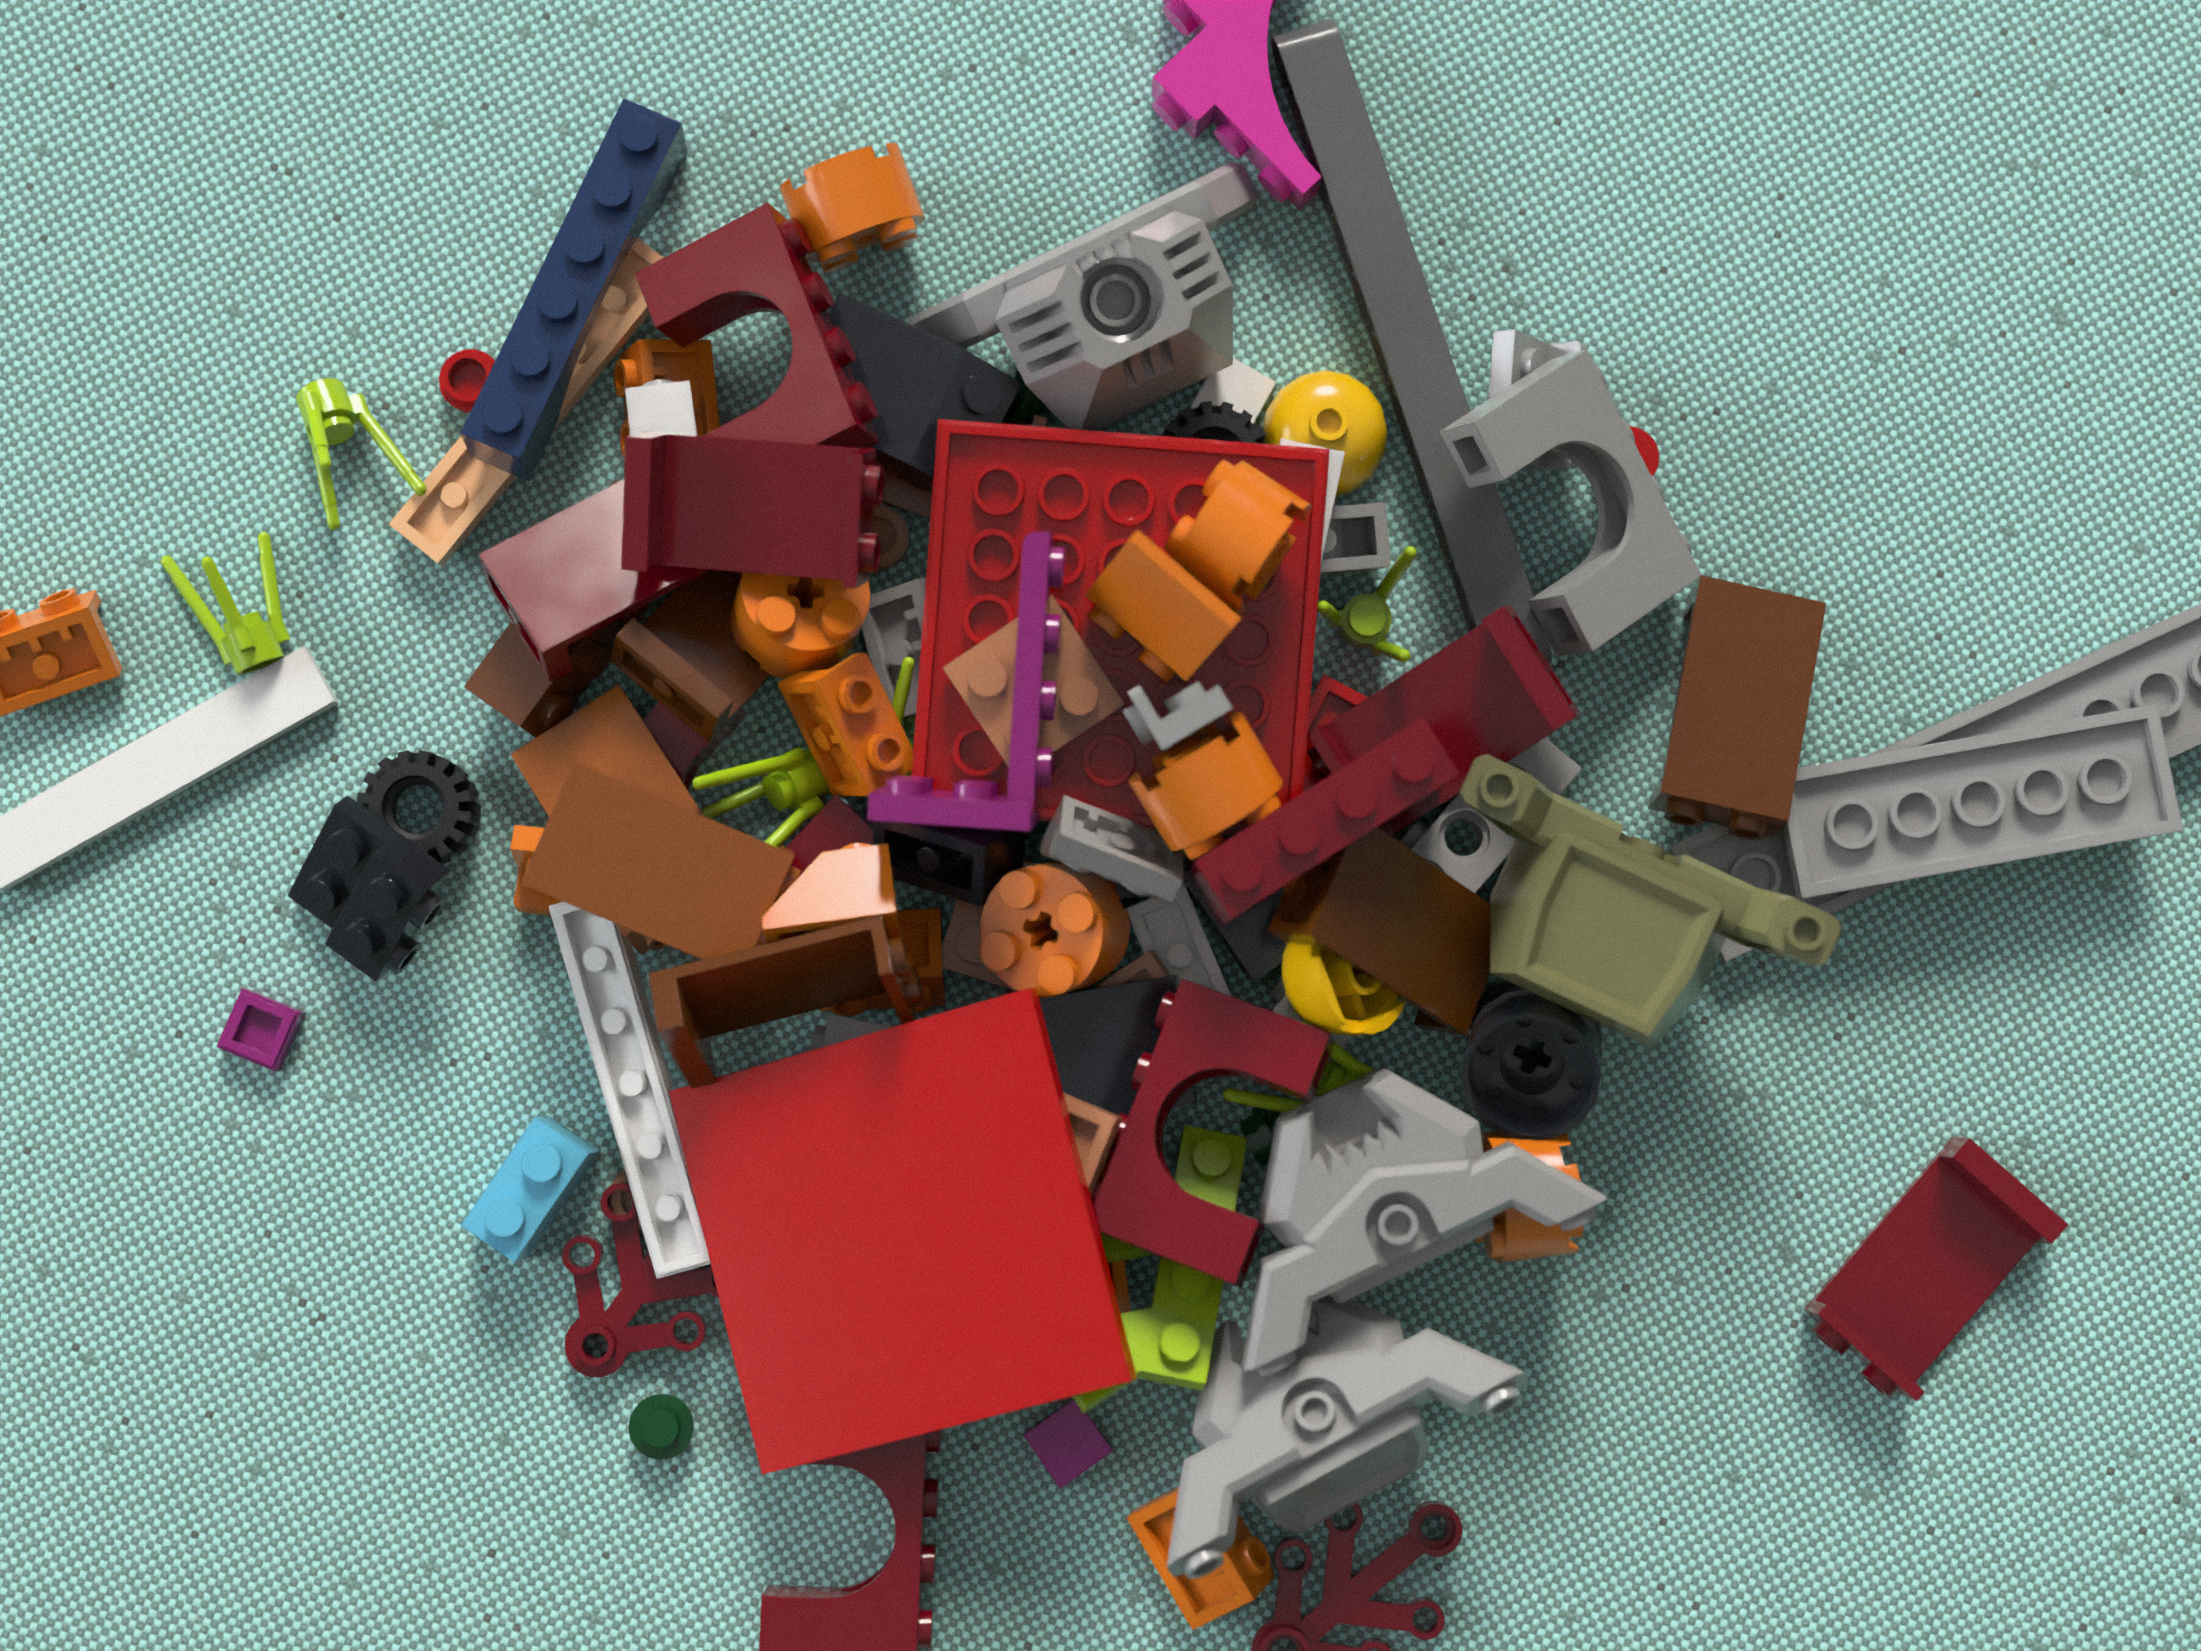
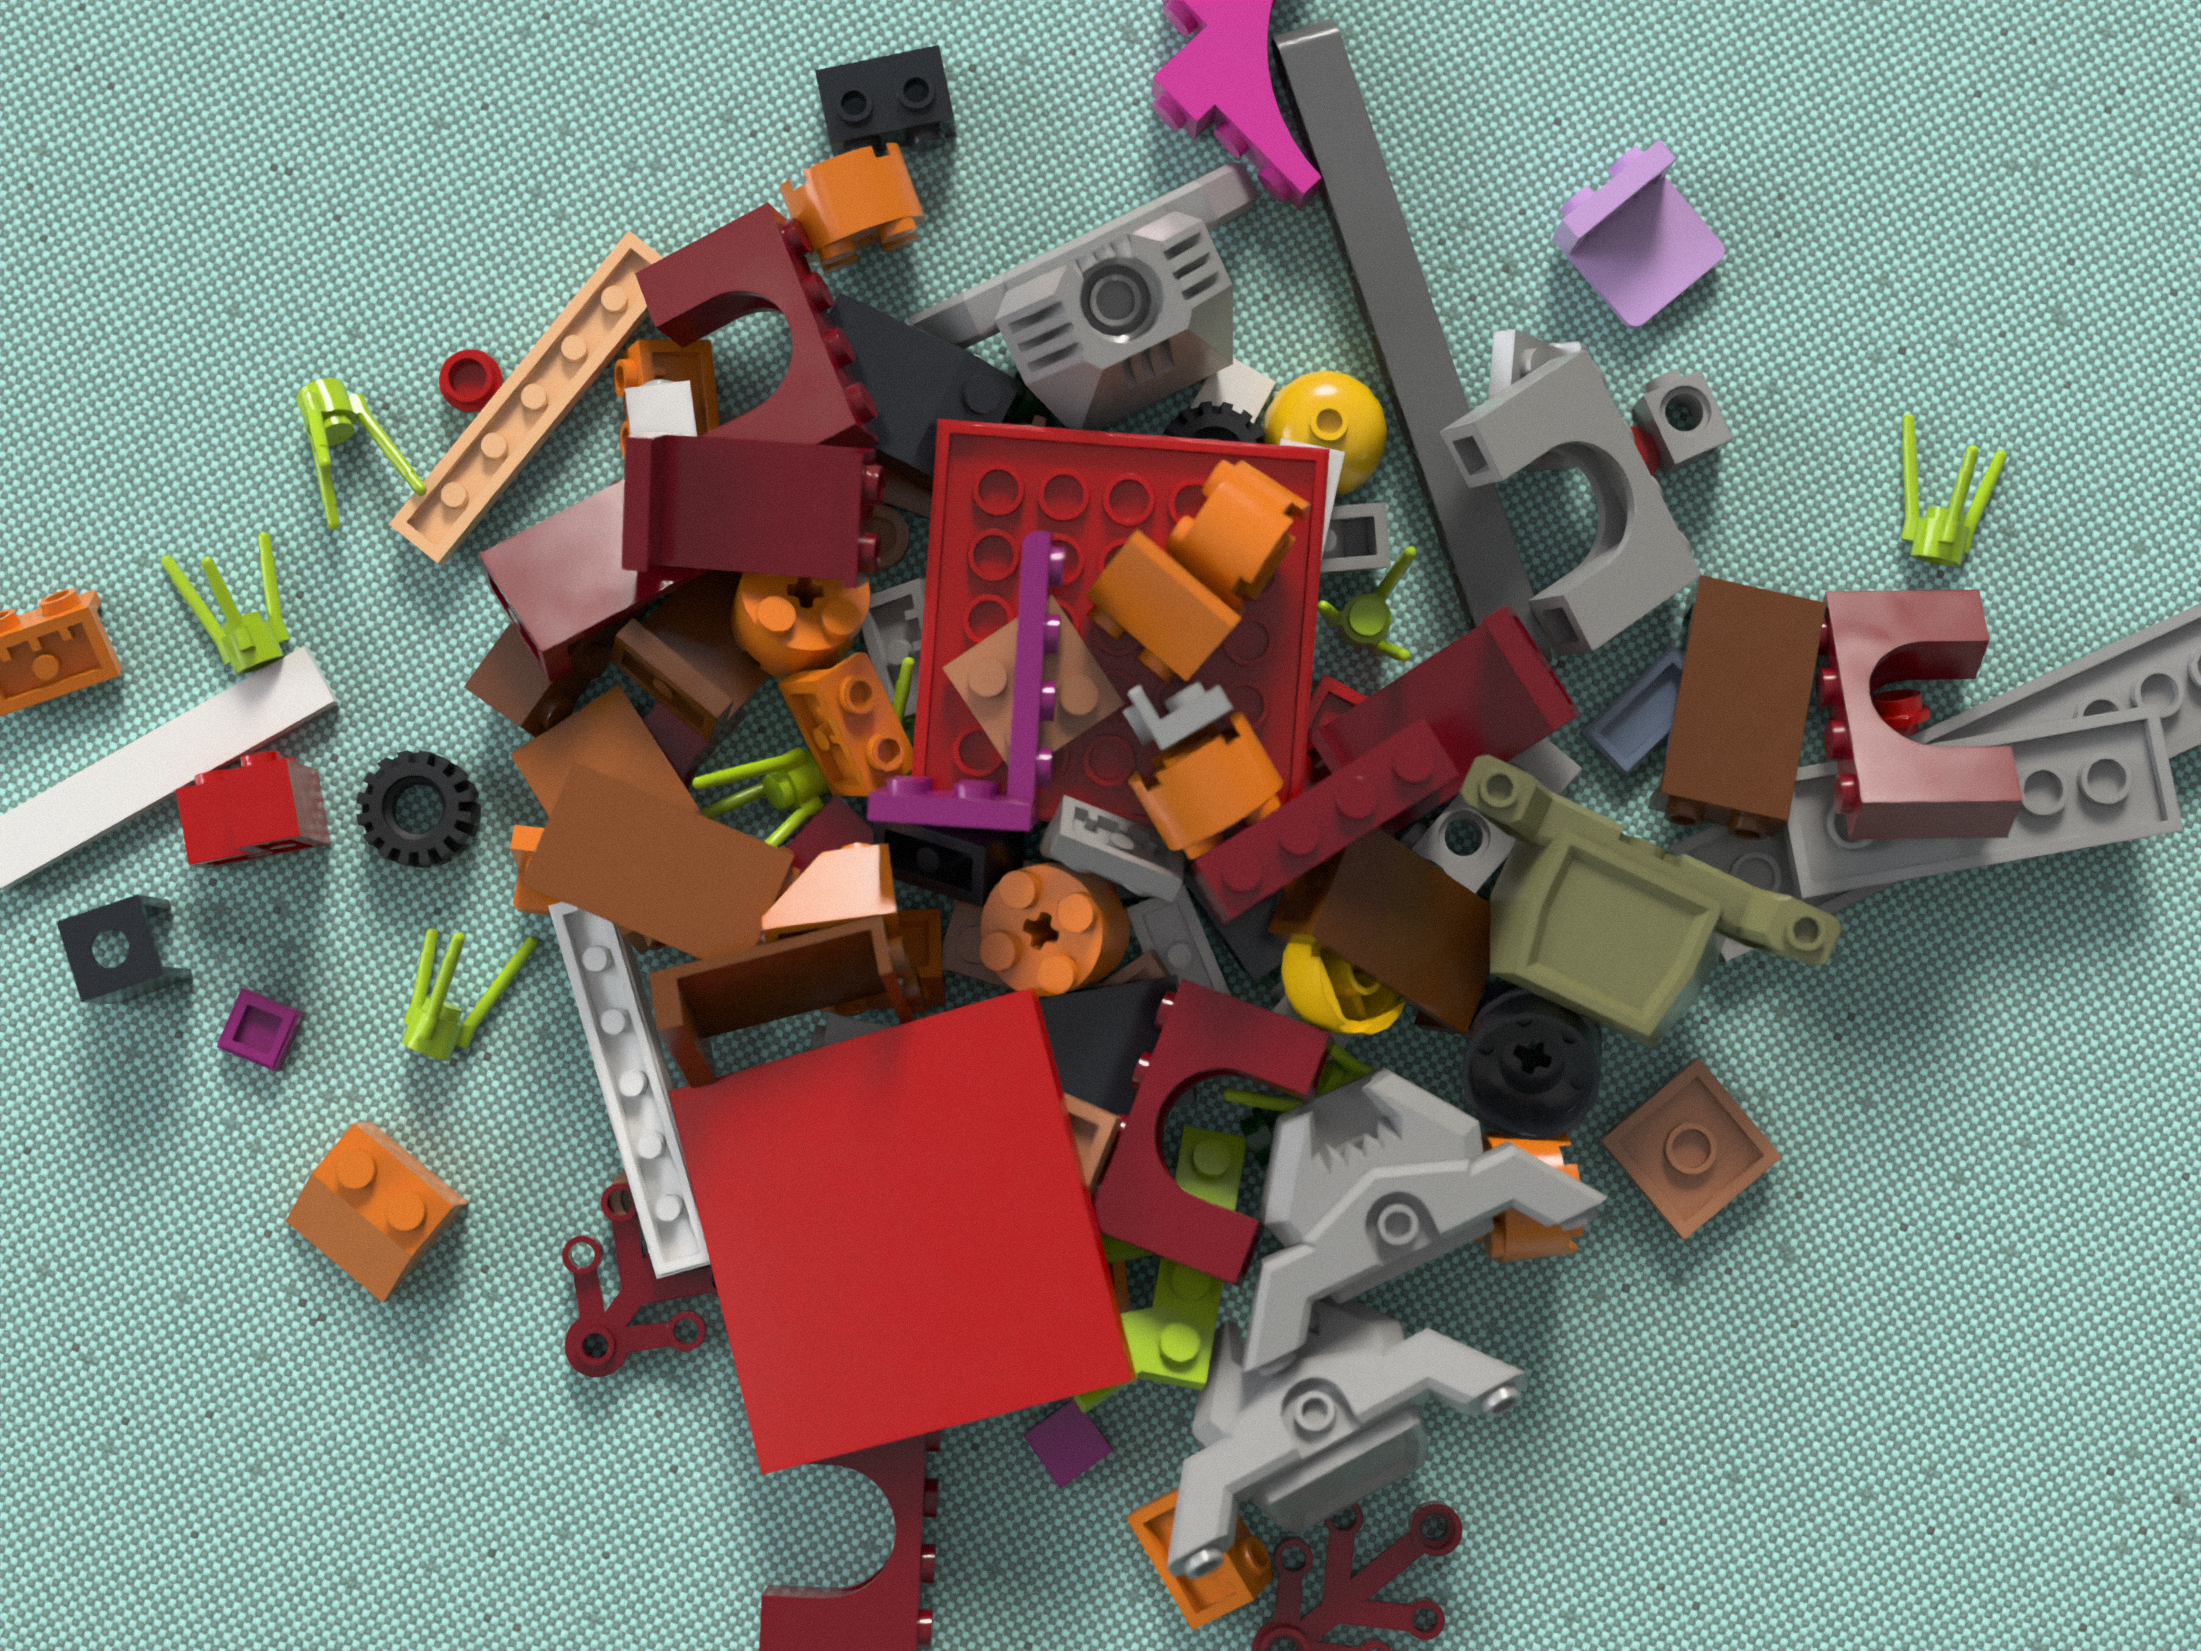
(141, 970): none -> black piece
(252, 811): none -> red brick
(369, 889): black plate -> none
(374, 1209): none -> orange slope
(434, 1022): none -> lime plant
(530, 1188): medium azure brick -> none
(540, 353): dark blue arch -> none
(661, 1426): dark green plate -> none
(887, 101): none -> black brick
(1637, 237): none -> lavender bracket
(1638, 716): none -> sand blue tile
(1678, 447): none -> light grey brick
(1689, 1148): none -> nougat plate
(1884, 779): none -> arch
(1901, 710): none -> red plate
(1930, 1266): dark red panel -> none
(1944, 532): none -> lime plant

